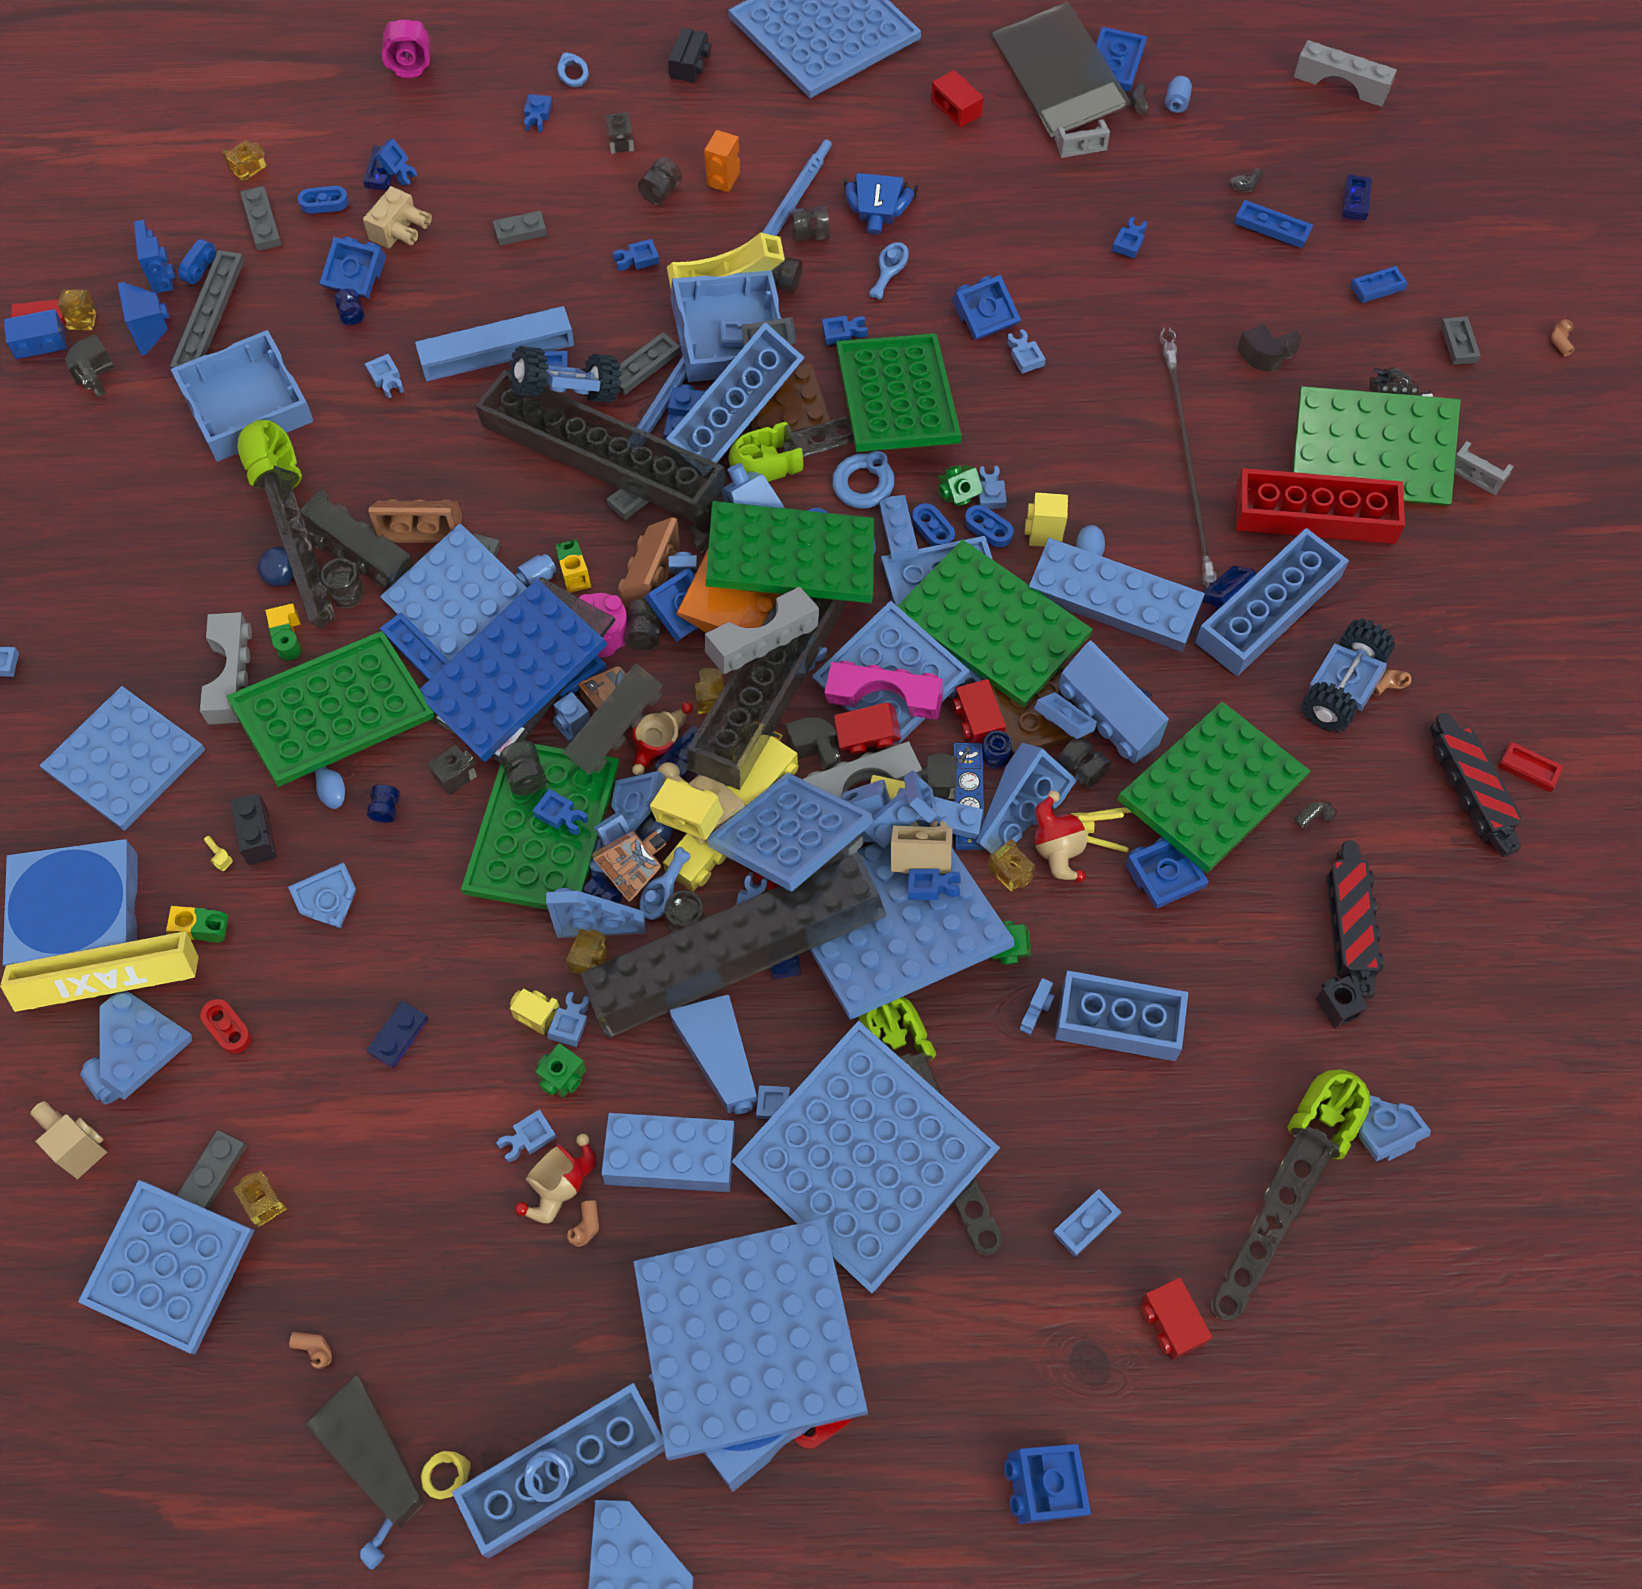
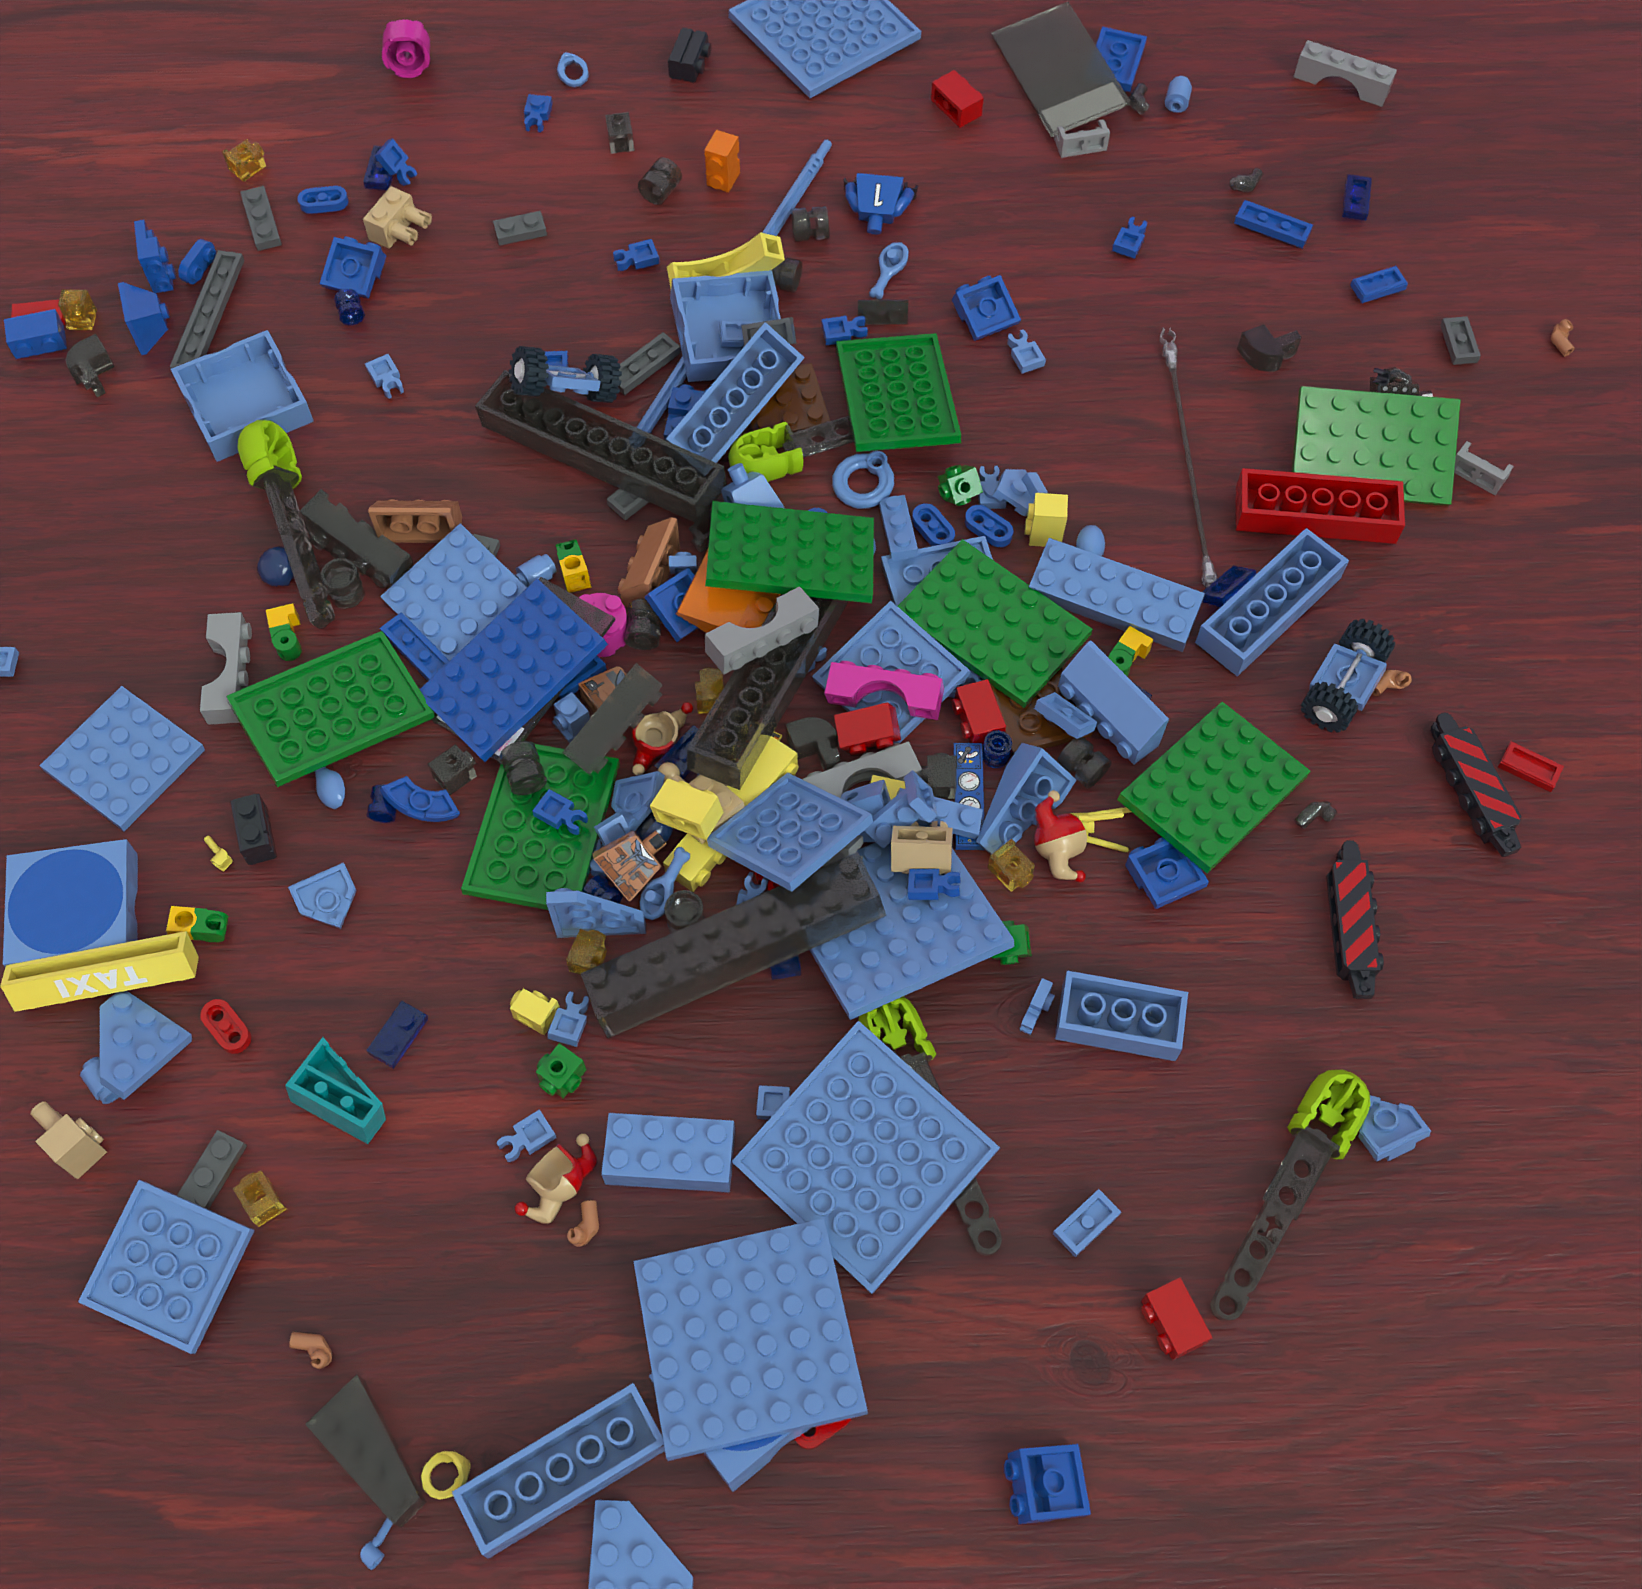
(336, 1094): none -> teal wedge
(419, 803): none -> blue tile
(493, 343): medium blue brick -> none
(537, 1461): medium blue piece -> none
(717, 1048): medium blue slope -> none
(883, 311): none -> clear smoke hinge
(1019, 488): none -> medium blue plate
(1130, 645): none -> leg
(1339, 1013): black brick -> none

